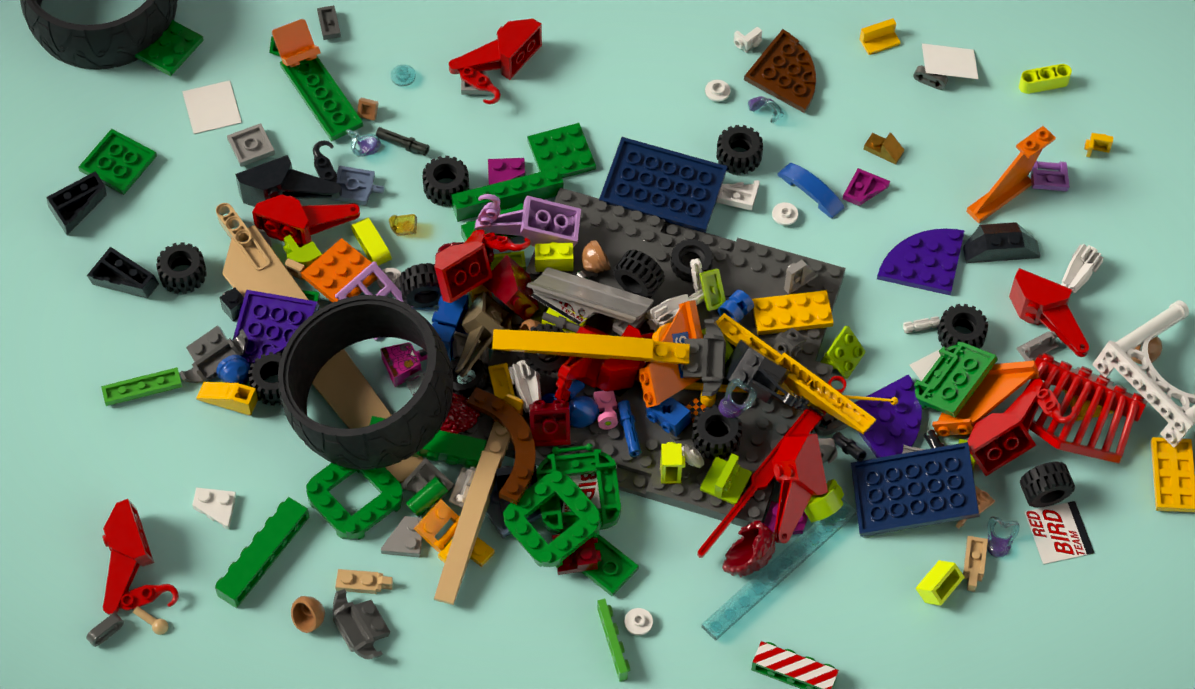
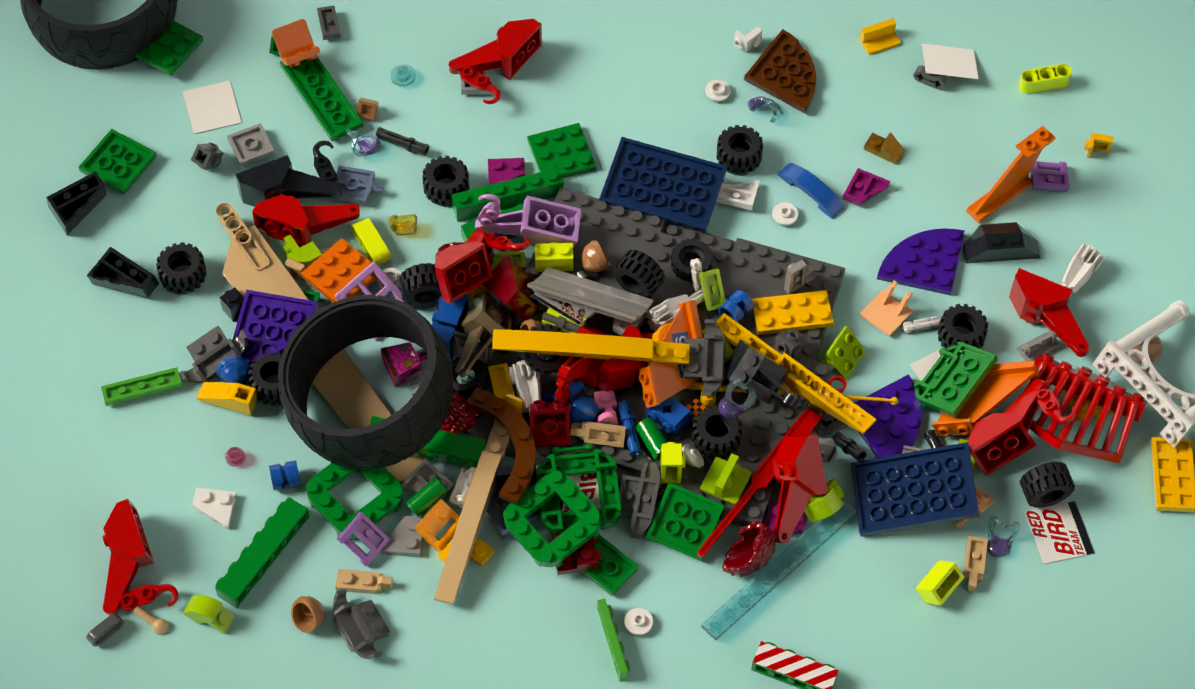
(207, 156): none -> dark grey brick
(210, 611): none -> lime brick
(235, 456): none -> clear pink plate
(284, 475): none -> blue wheel
(368, 534): none -> medium lavender plate
(599, 433): none -> tan hinge
(639, 498): none -> dark grey plate
(651, 437): none -> green pin
(684, 520): none -> green plate
(886, 311): none -> light nougat plate

